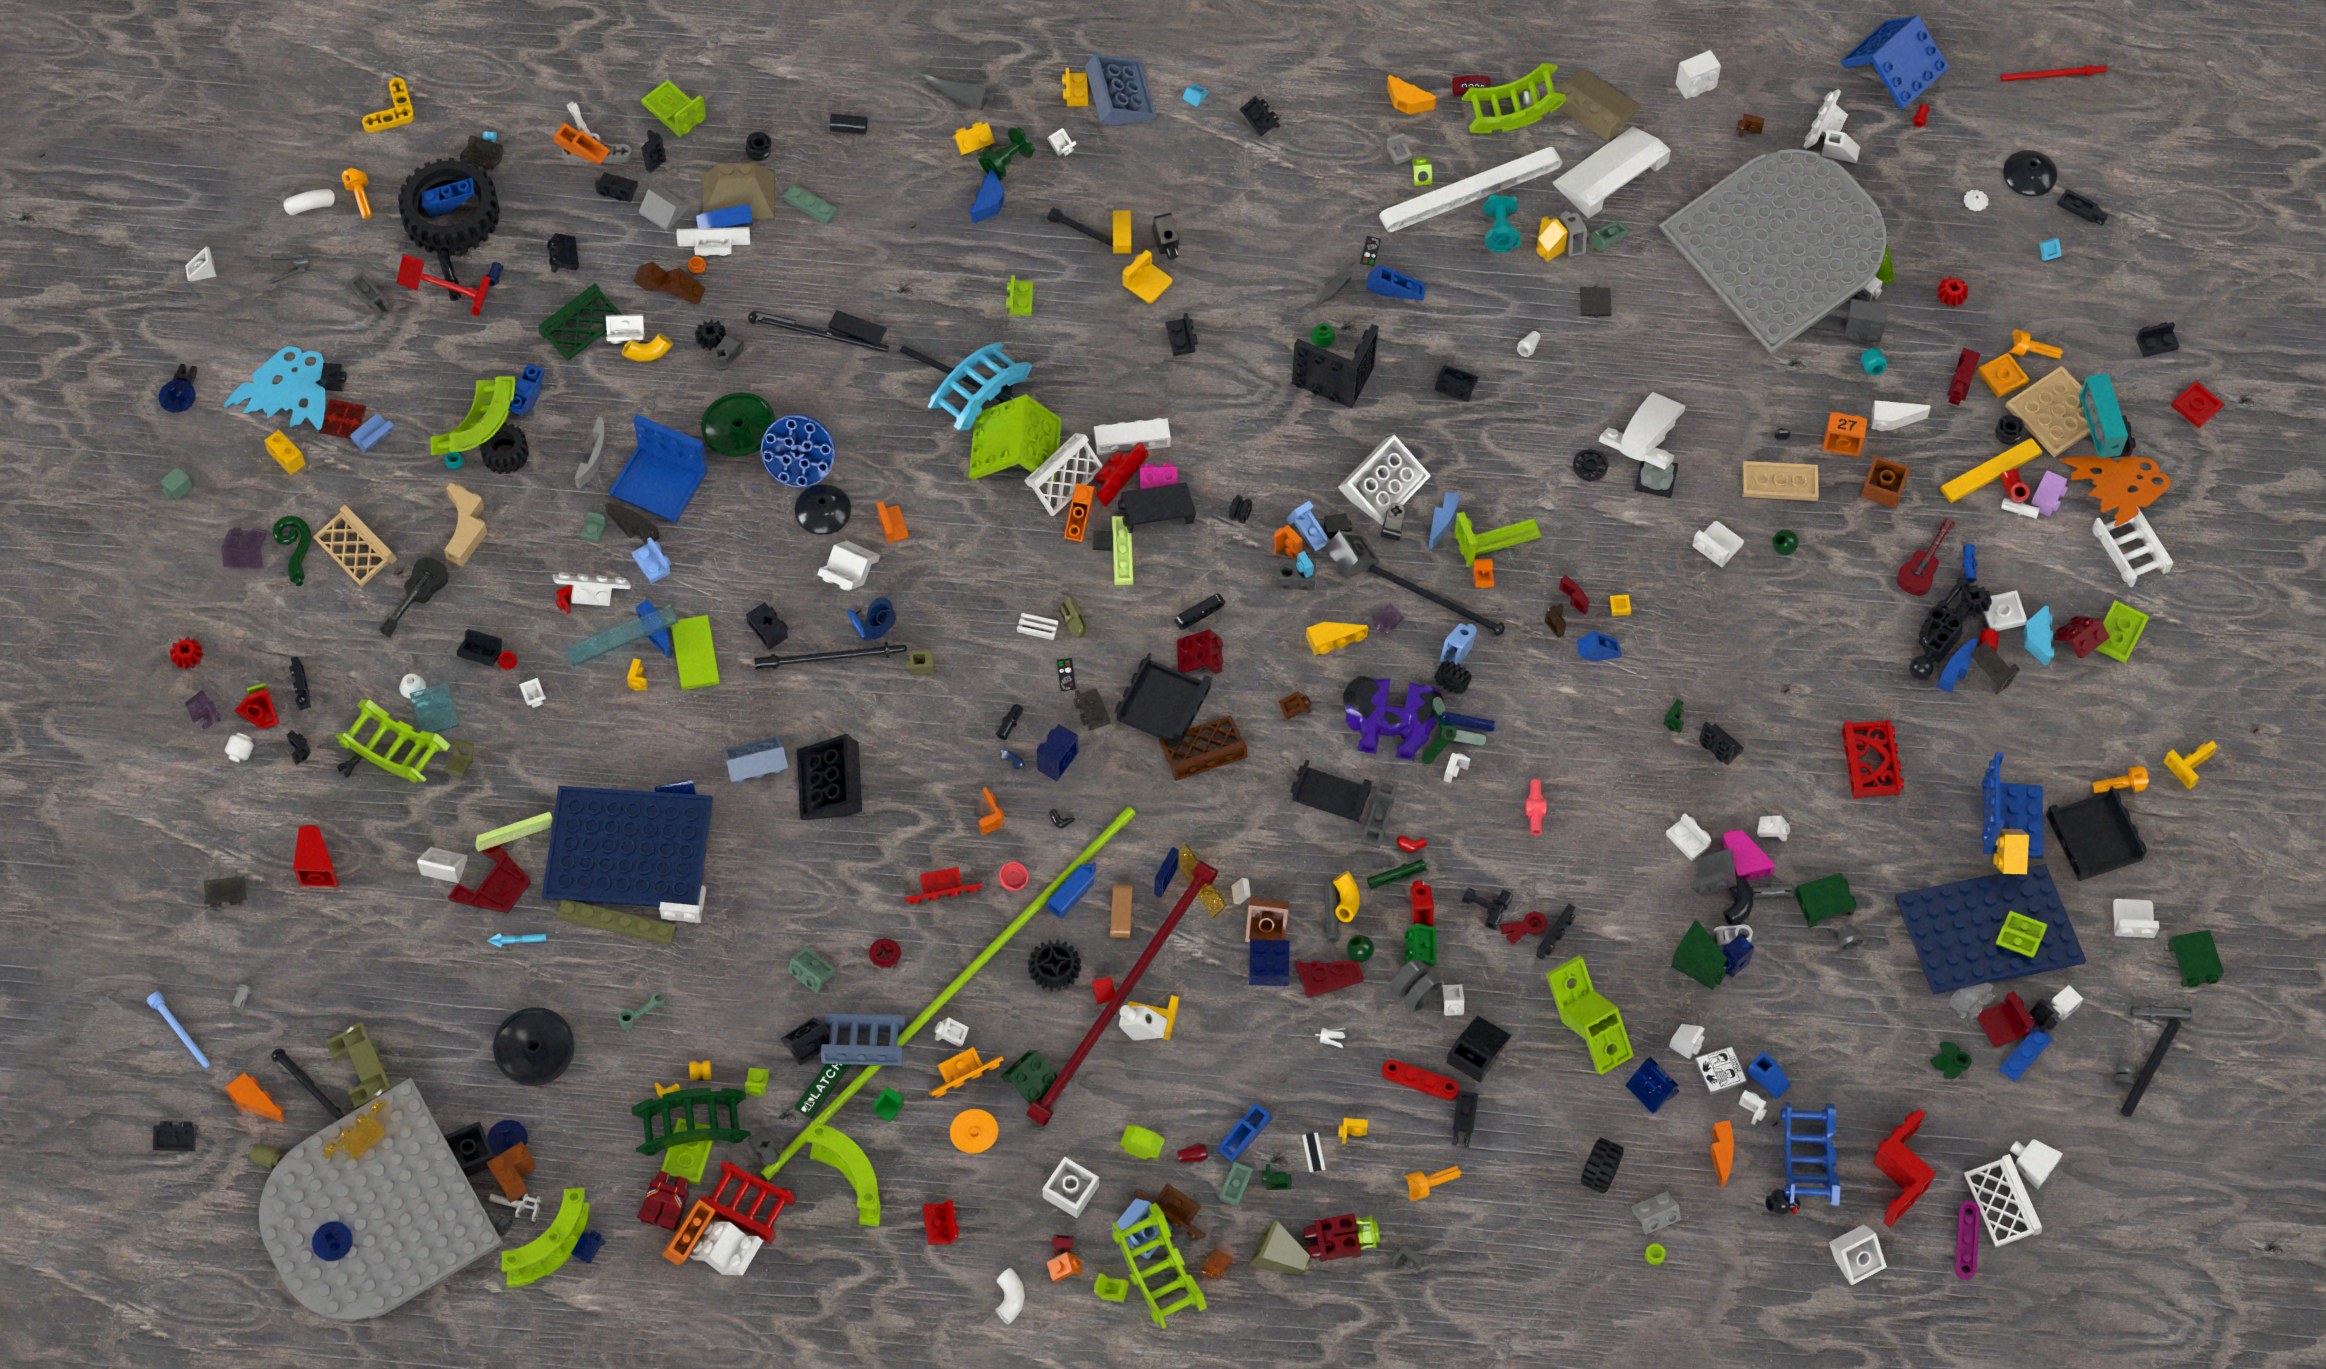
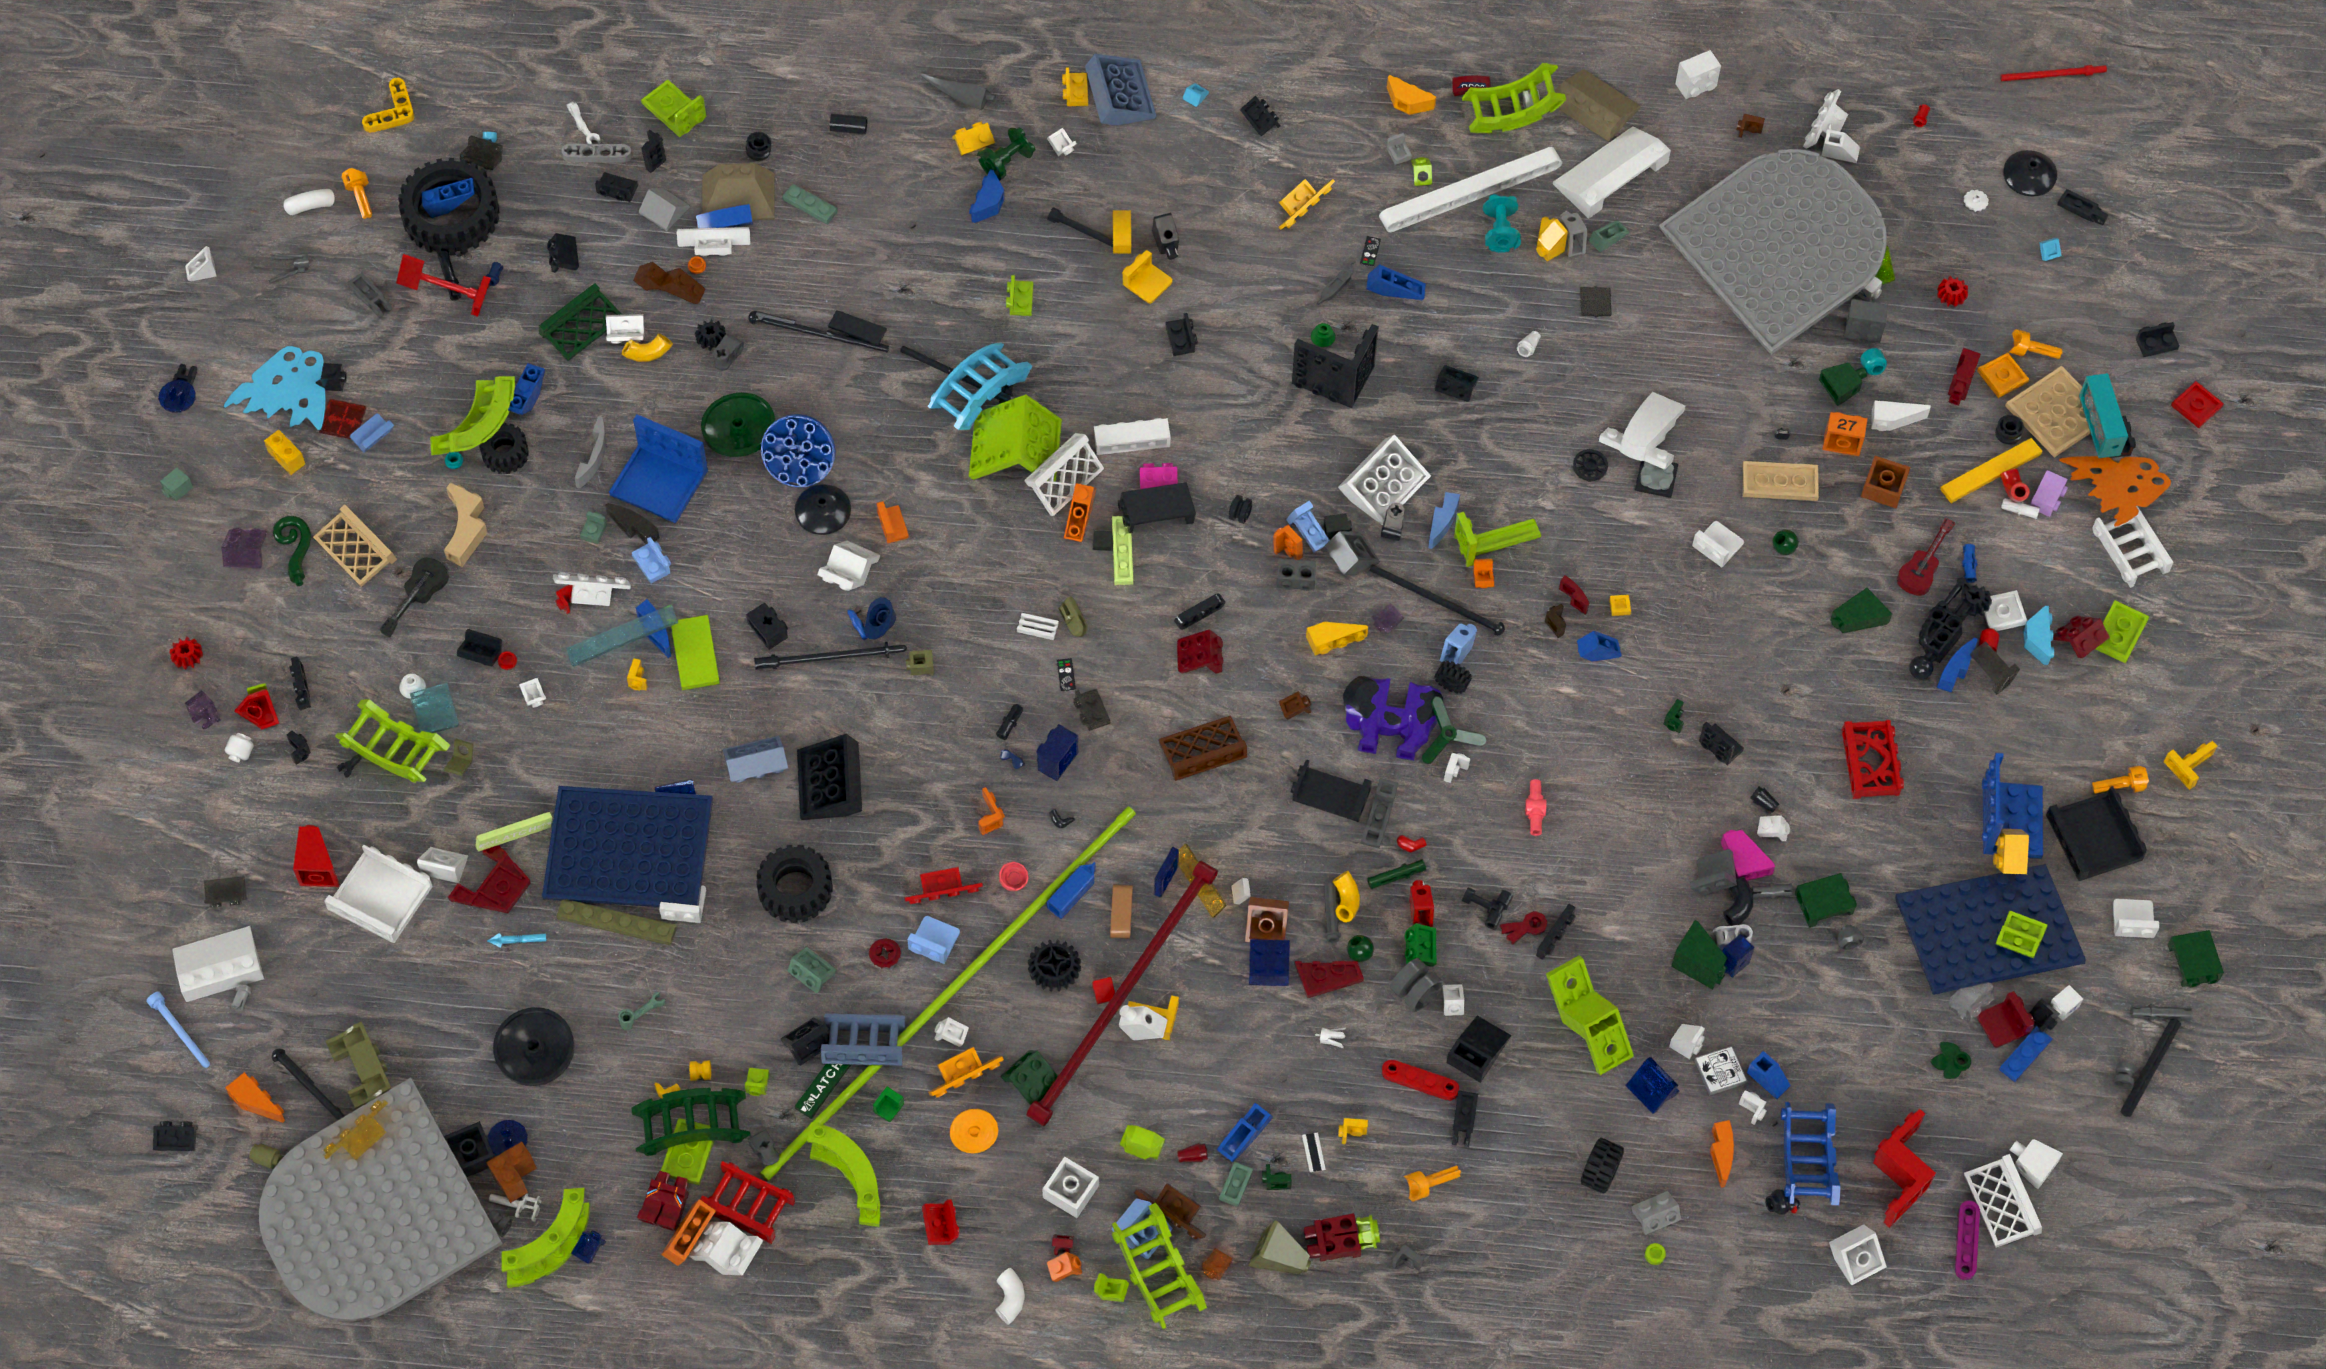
(217, 964): none -> white slope
(332, 1241): clear blue piece -> none
(380, 894): none -> white panel
(580, 144): orange slope -> none
(794, 906): none -> black tyre
(933, 939): none -> light blue bracket
(1118, 471): red bracket -> none
(1162, 701): black panel -> none
(1300, 198): none -> yellow bracket
(1304, 564): medium azure plate -> none
(1467, 721): clear blue axle -> none
(1689, 837): white bracket -> none
(1764, 799): none -> black cone
(1842, 381): none -> dark green torso
(1860, 613): none -> dark green slope
(1902, 56): blue bracket -> none

